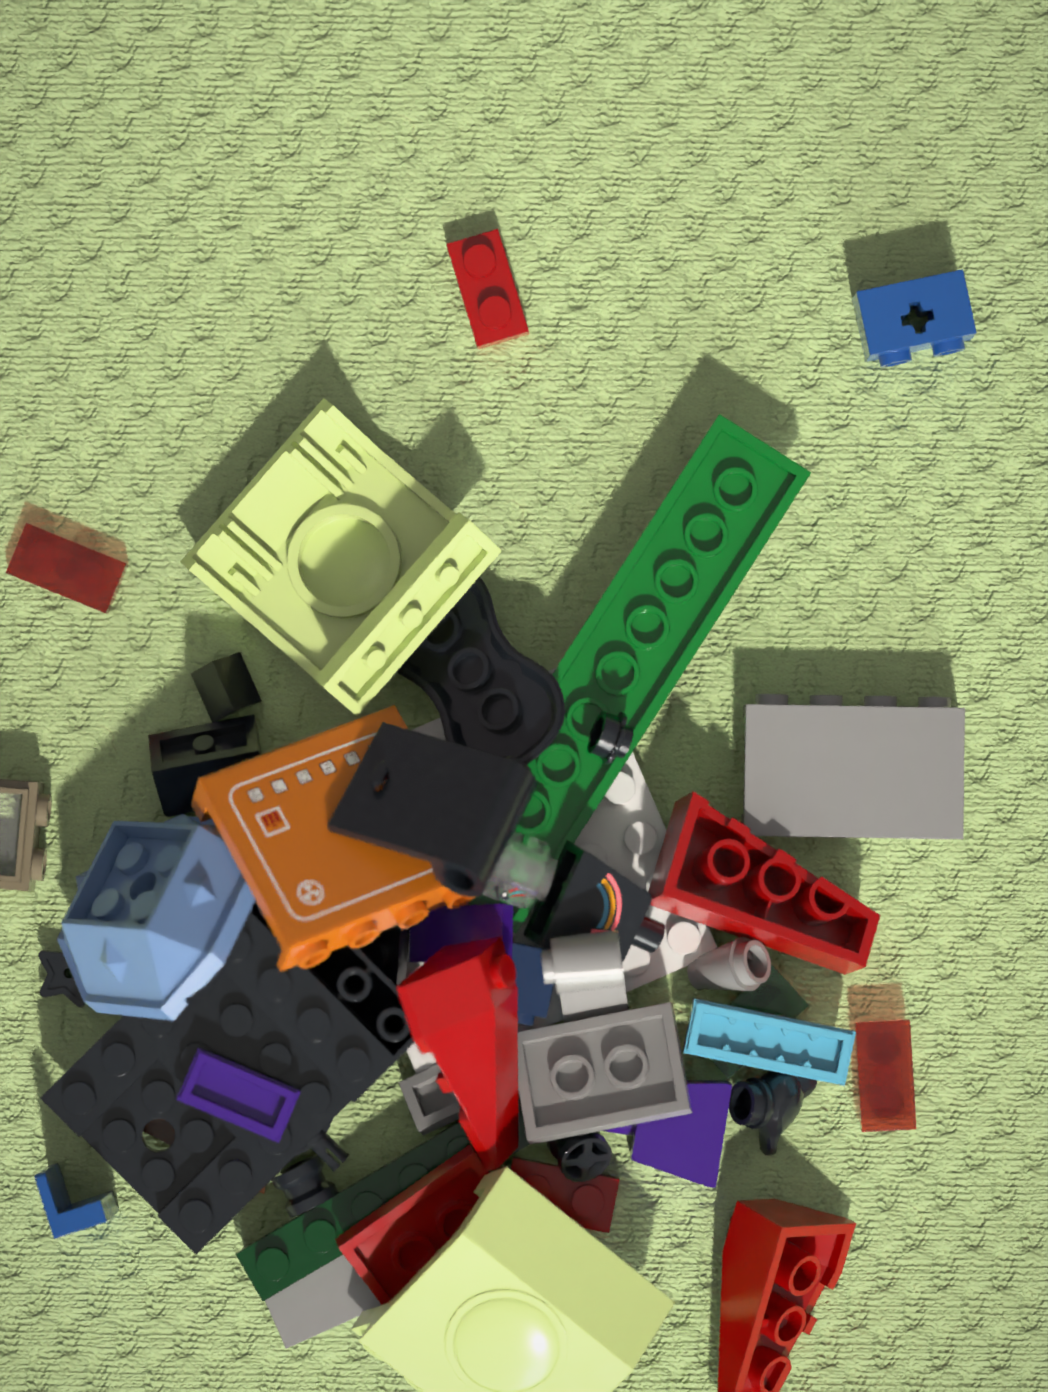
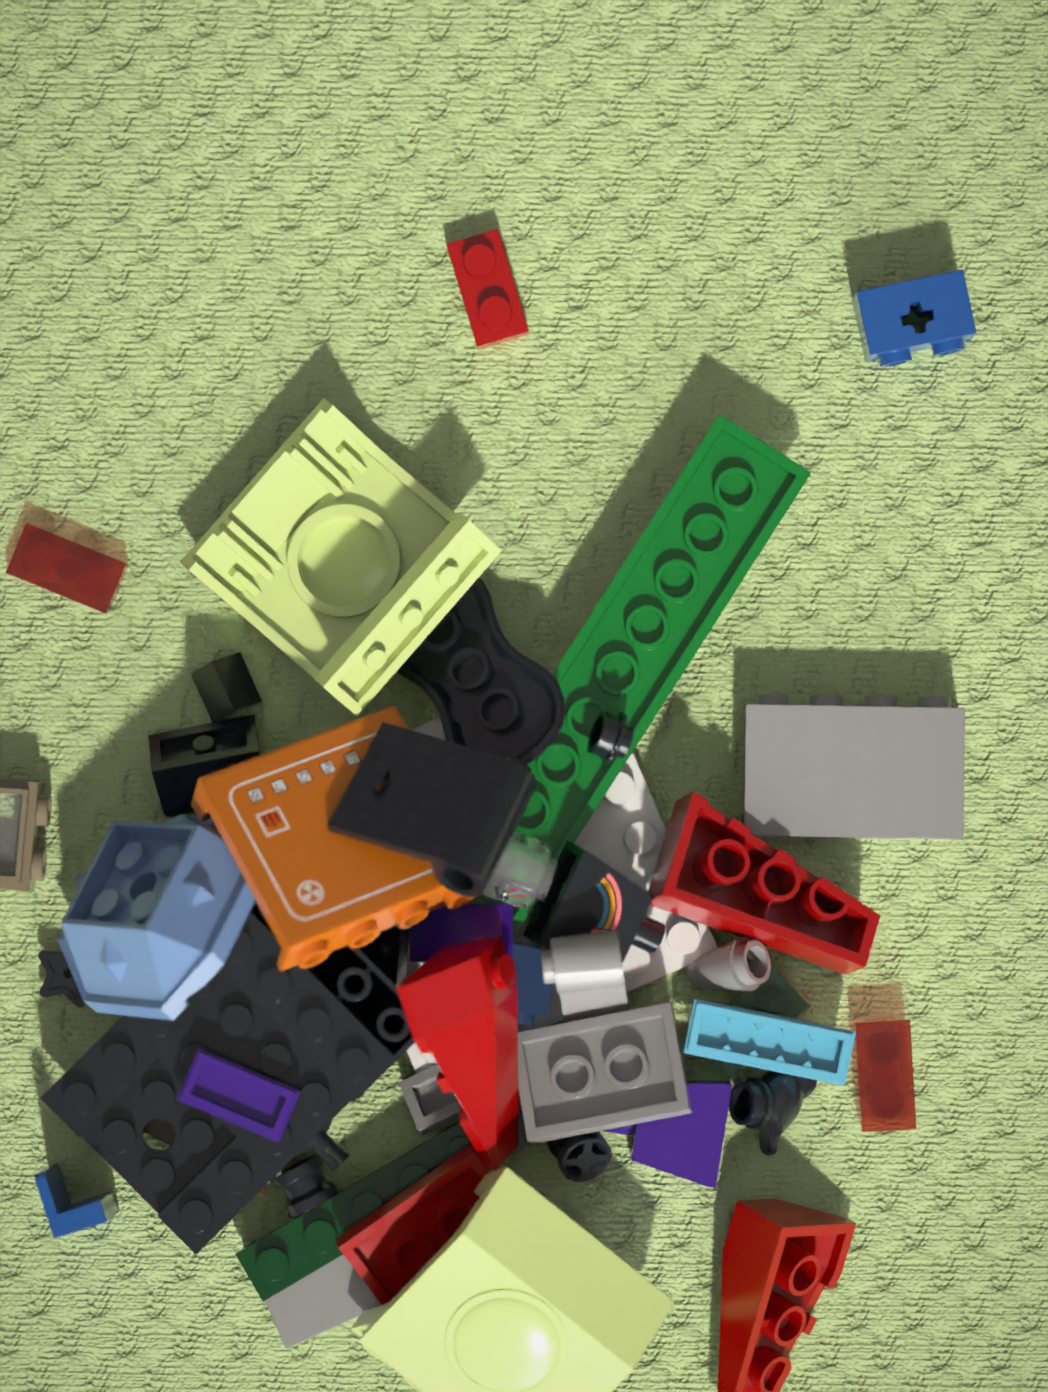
(585, 1202): red plate -> none

